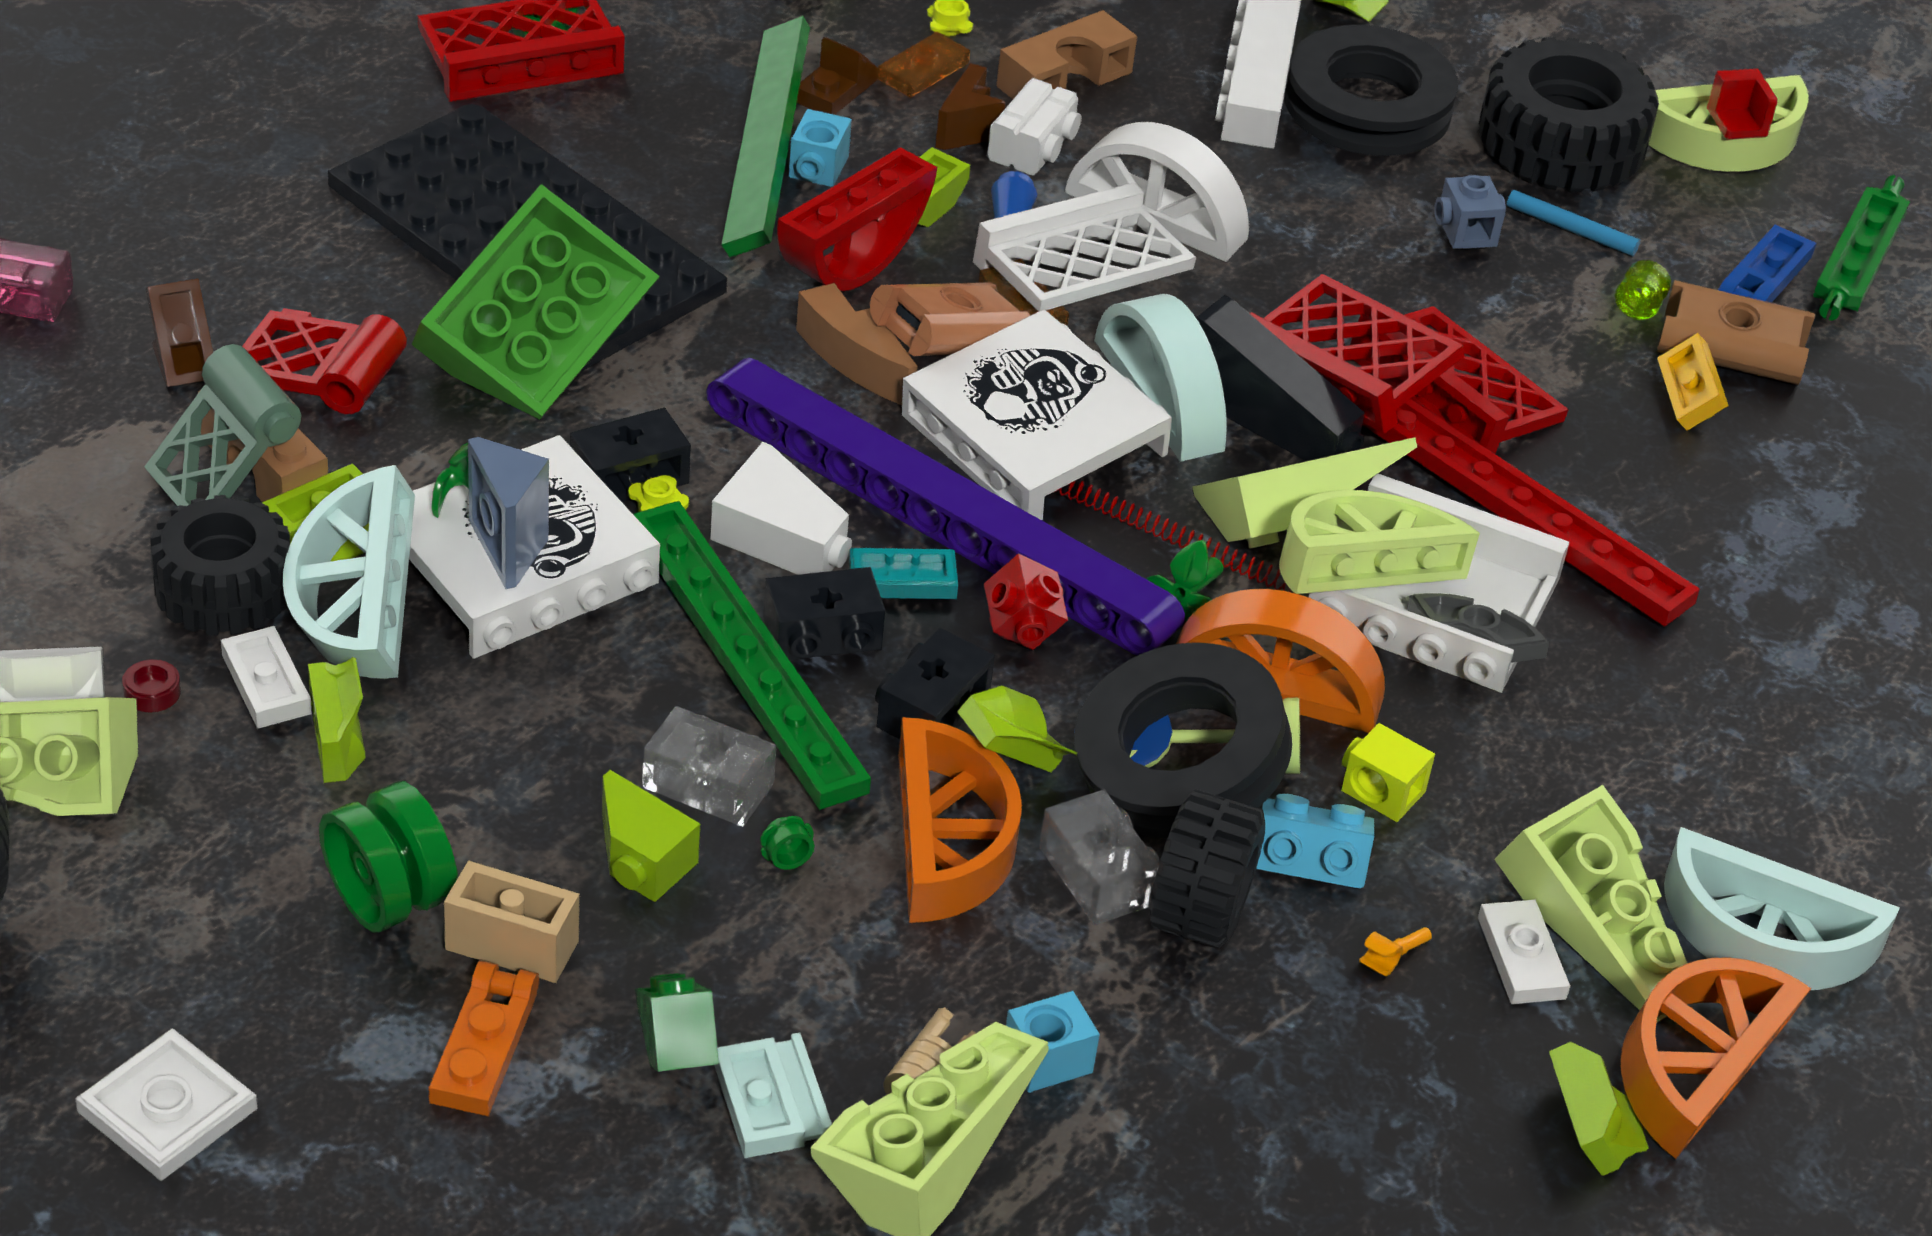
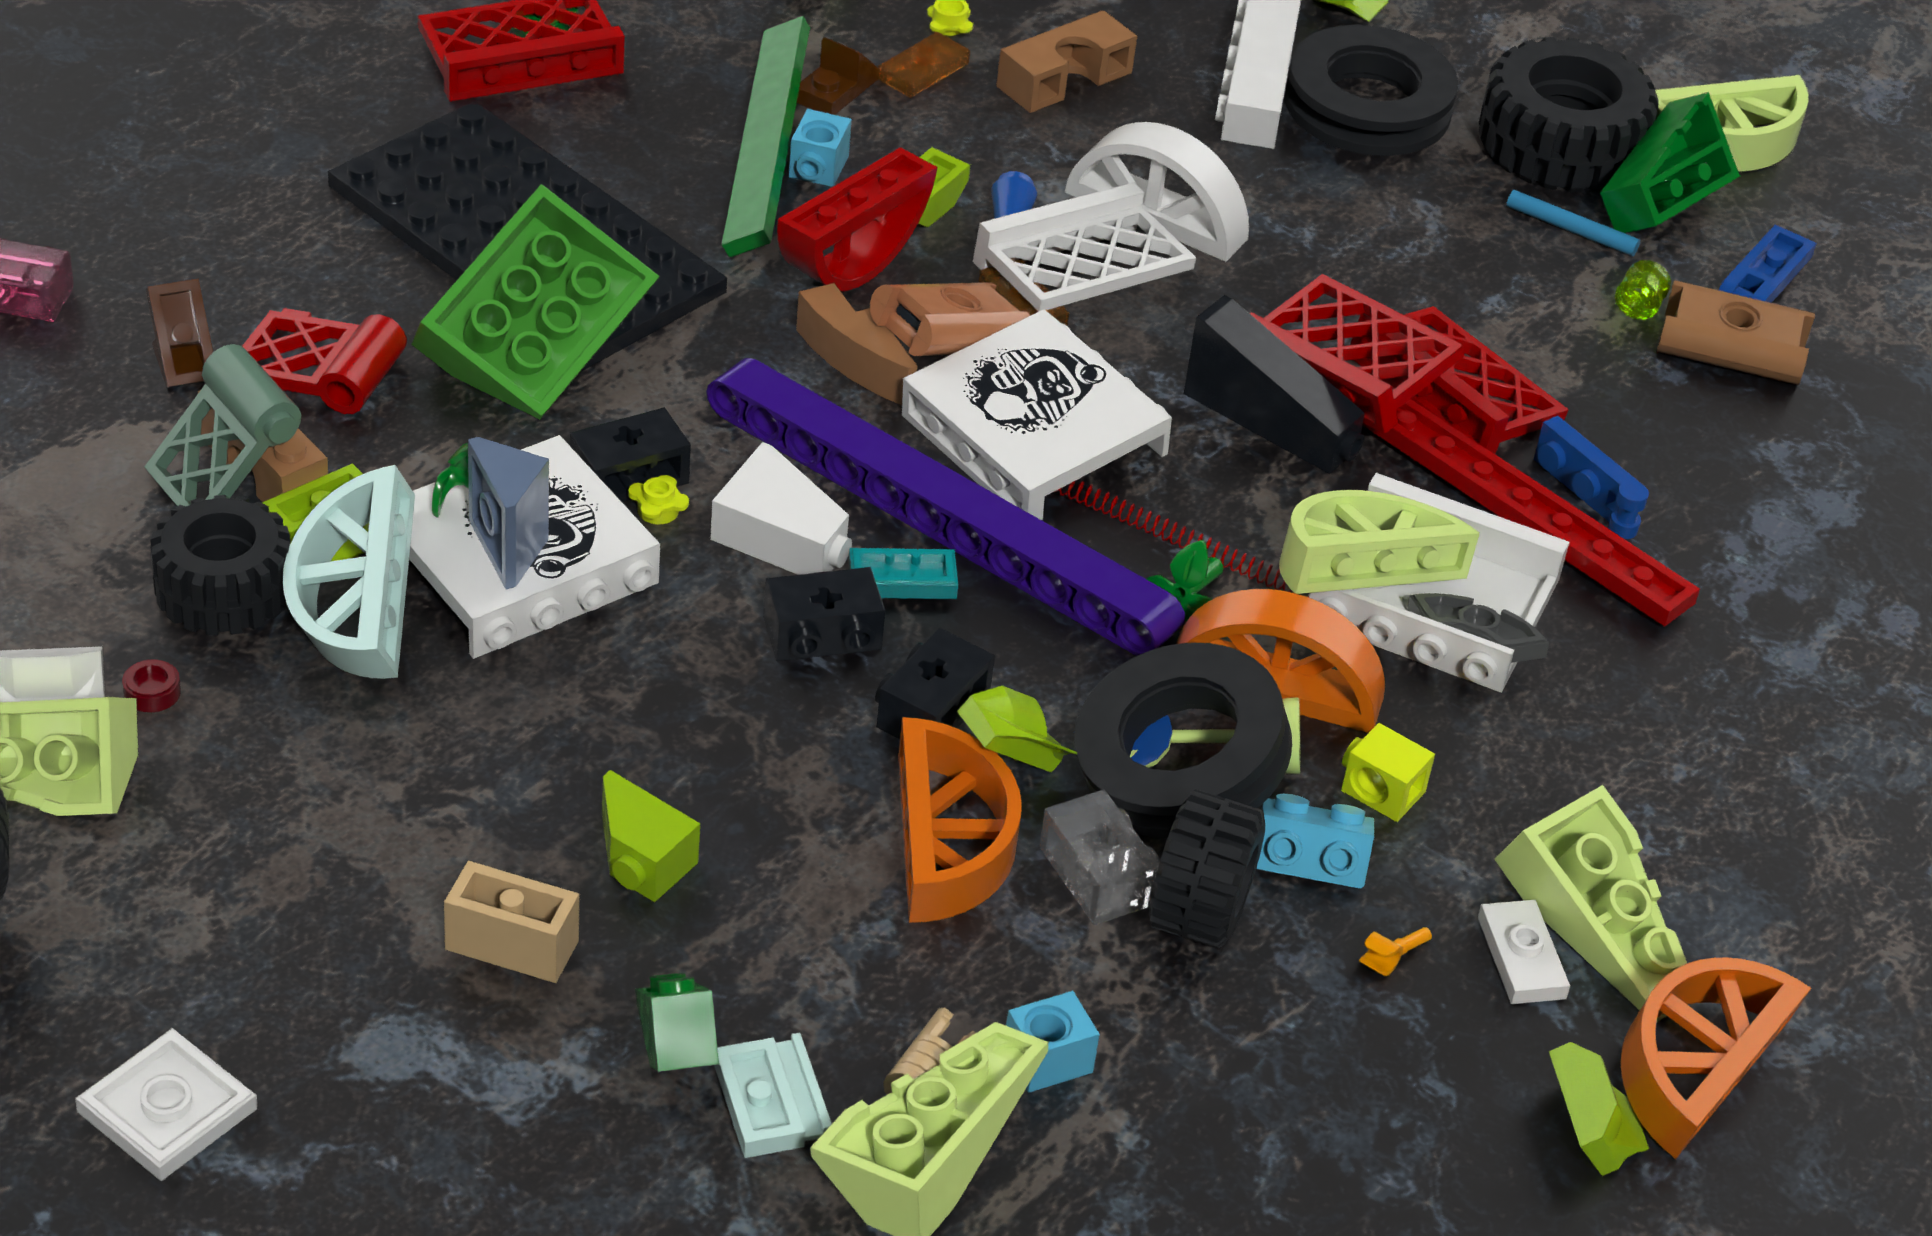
(266, 677): white plate -> none
(334, 708): lime slope -> none
(388, 856): green wheel -> none
(483, 1039): orange plate -> none
(709, 766): clear brick -> none
(754, 660): green plate -> none
(787, 842): green plate -> none
(968, 111): reddish brown slope -> none
(1025, 602): red brick -> none
(1034, 127): white brick -> none
(1172, 363): light aqua window -> none
(1263, 501): yellowish green wedge -> none
(1470, 211): sand blue brick -> none
(1592, 476): none -> blue plate
(1671, 166): none -> green wedge
(1692, 381): yellow plate -> none
(1742, 103): red panel -> none
(1810, 906): light aqua window -> none
(1861, 248): green plate -> none

